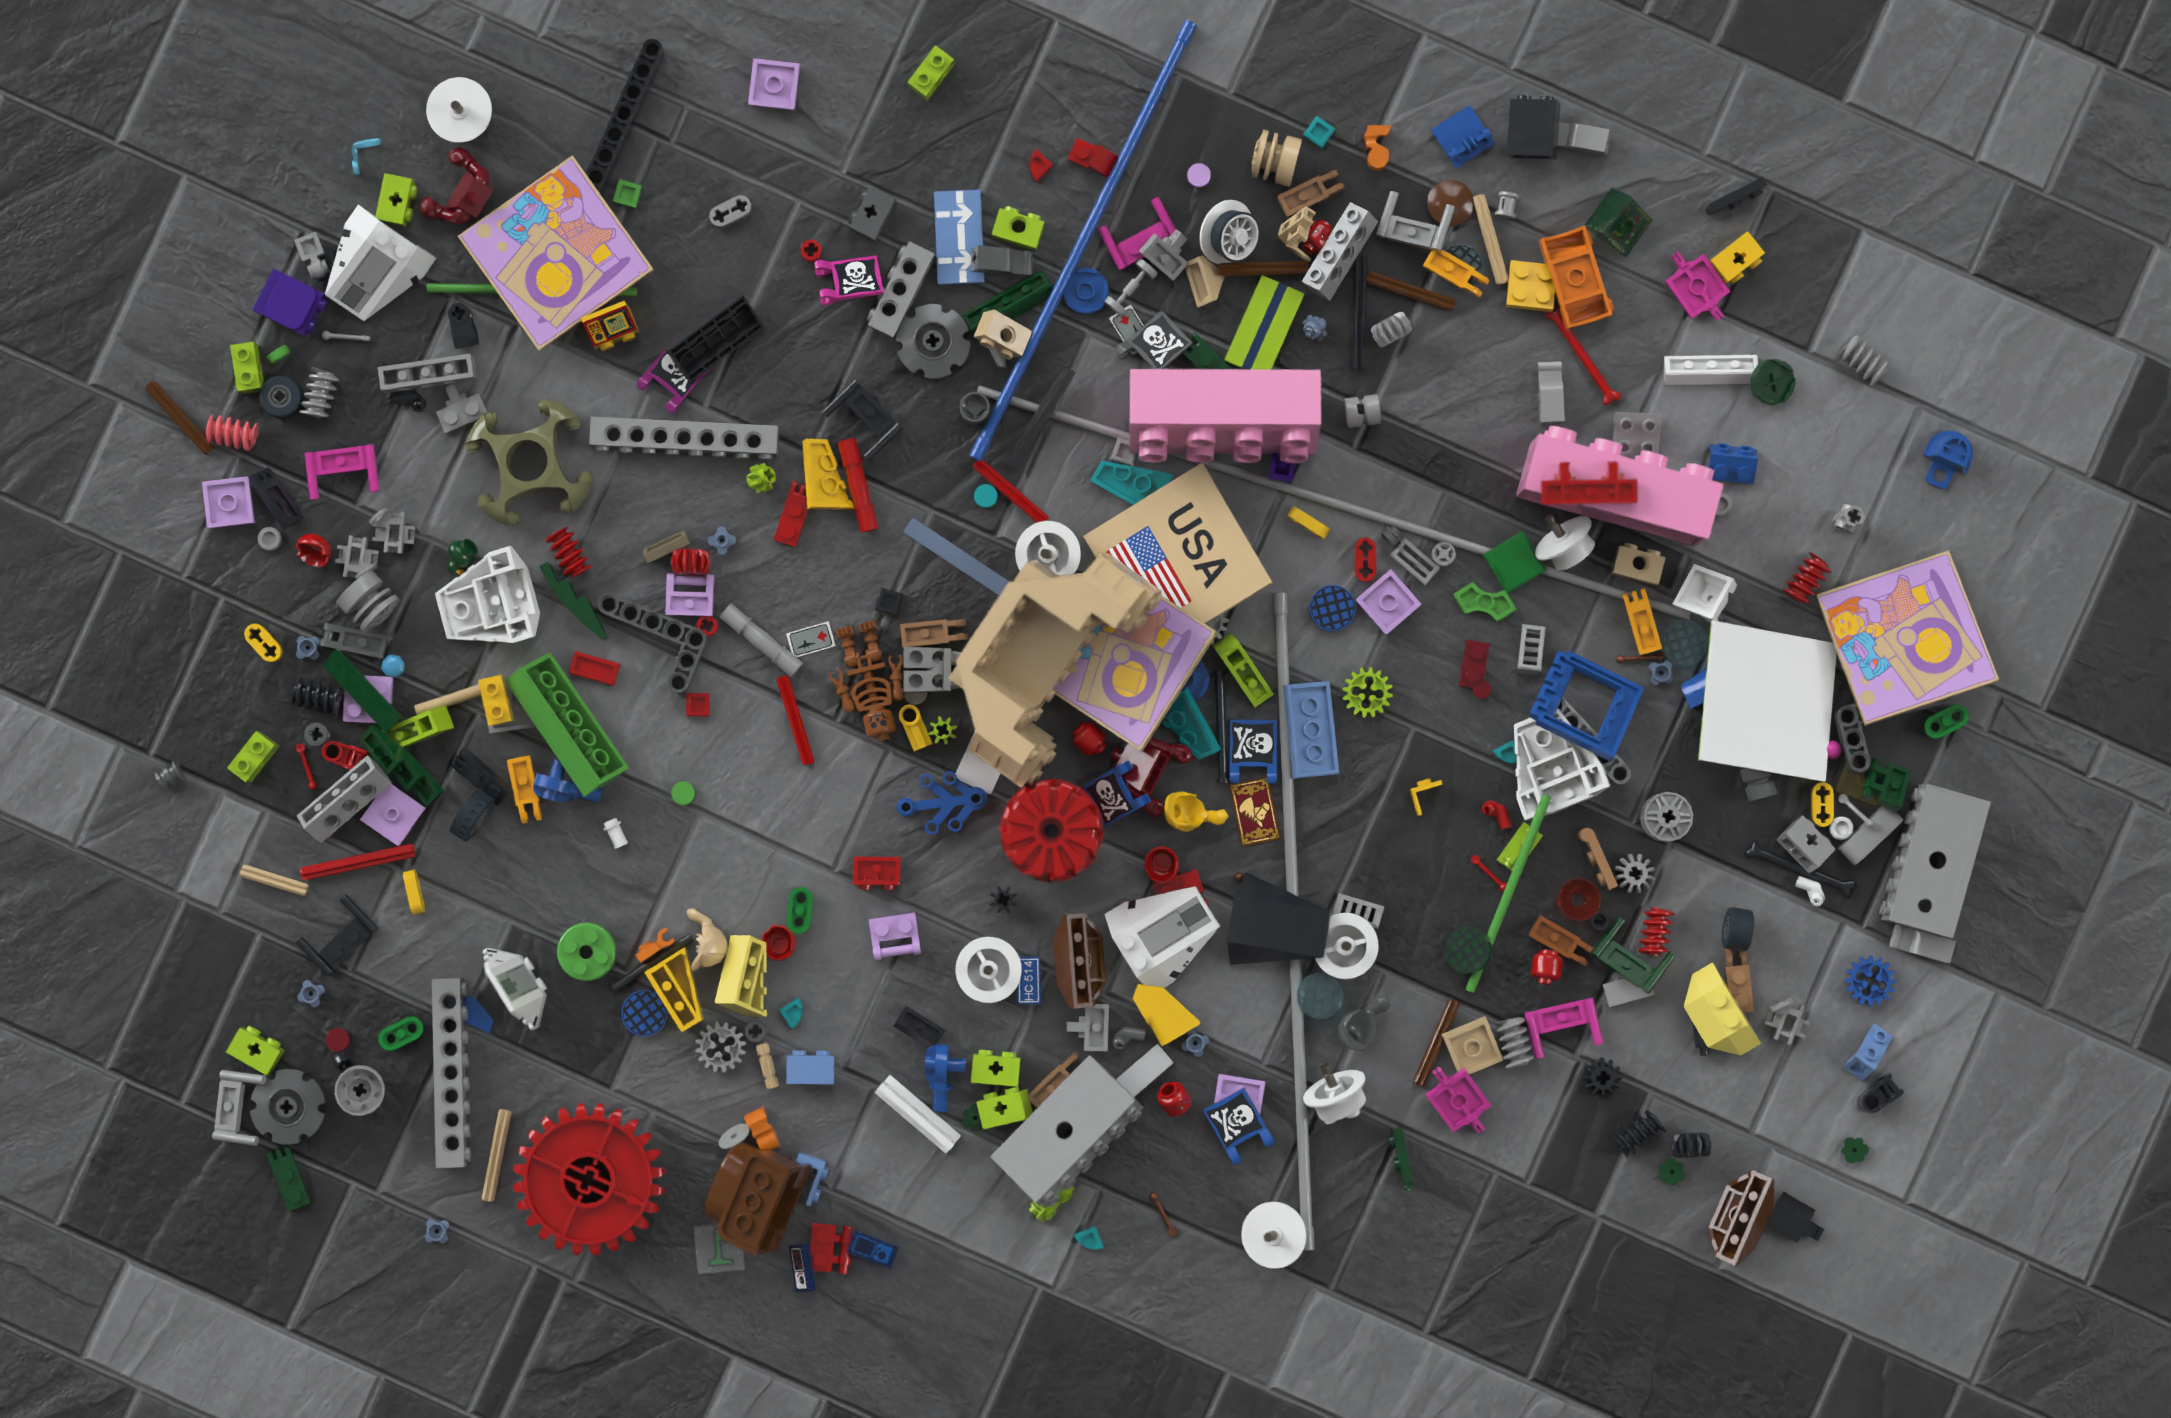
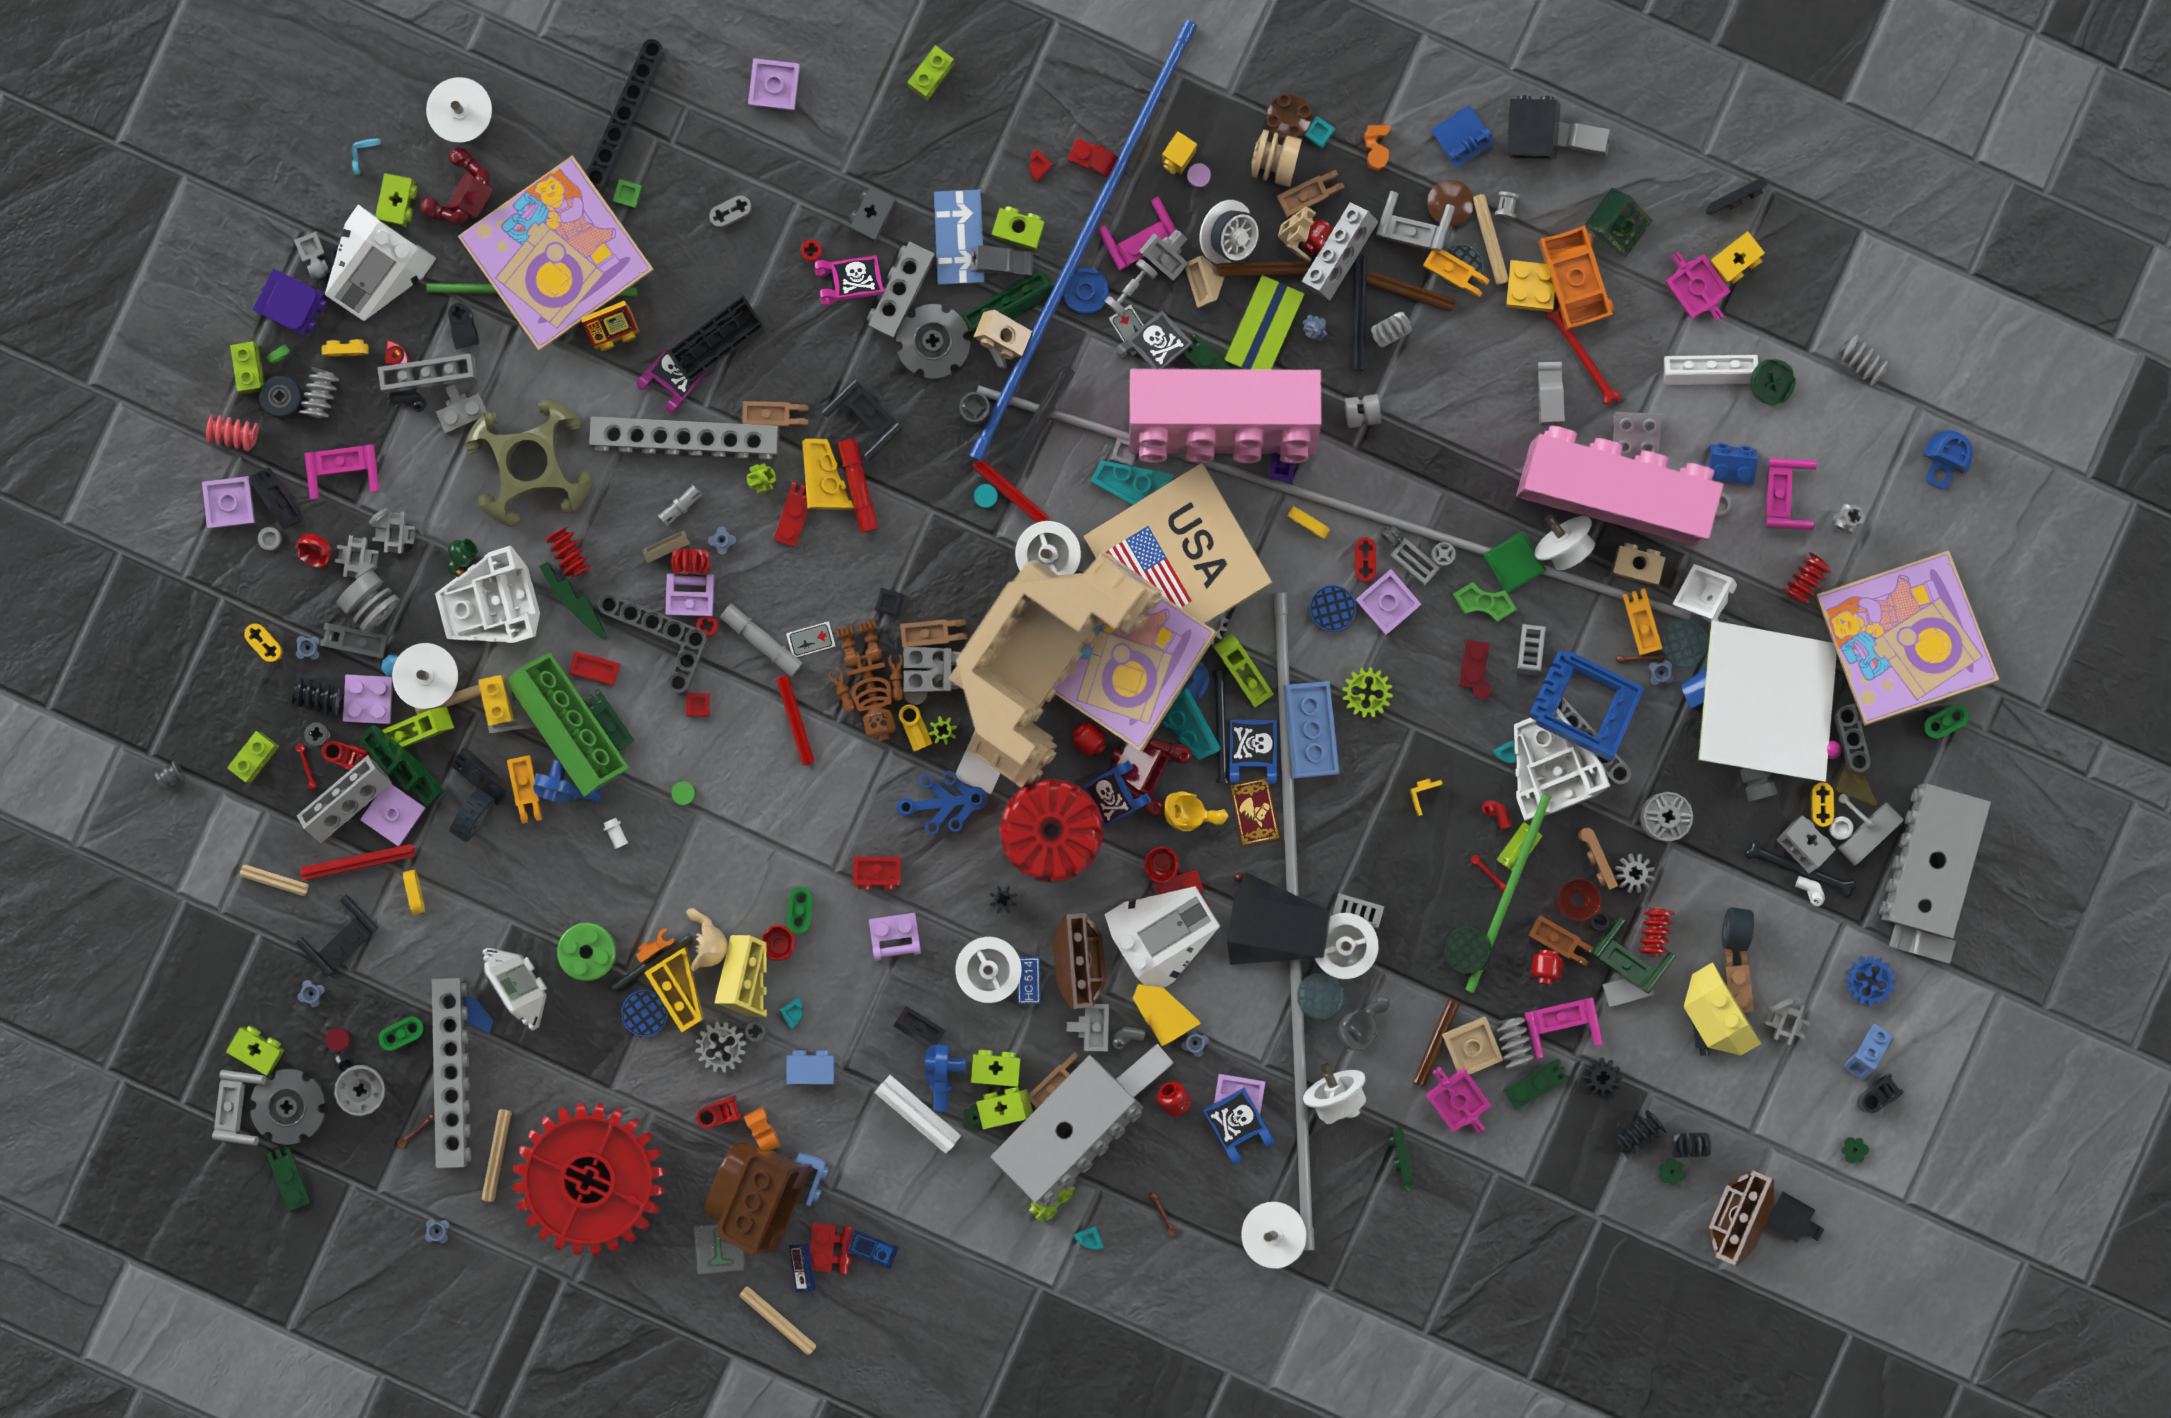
(179, 417): reddish brown axle -> none
(327, 335): light grey hinge -> none
(354, 348): none -> yellow plate
(362, 691): dark green slope -> none
(395, 354): none -> tile
(403, 1142): none -> copper hinge
(425, 675): none -> white piece
(609, 721): none -> dark green hinge
(680, 505): none -> light grey pin
(720, 1112): none -> red piece
(734, 1136): light grey piece -> none
(767, 1066): tan axle -> none
(772, 413): none -> medium nougat hinge
(777, 1320): none -> tan axle
(956, 556): sand blue sticker -> none
(1178, 153): none -> yellow brick
(1289, 116): none -> reddish brown dish
(1535, 1084): none -> dark green hinge
(1609, 489): red hinge -> none
(1779, 493): none -> dark pink plate
(1893, 787): dark green plate -> none

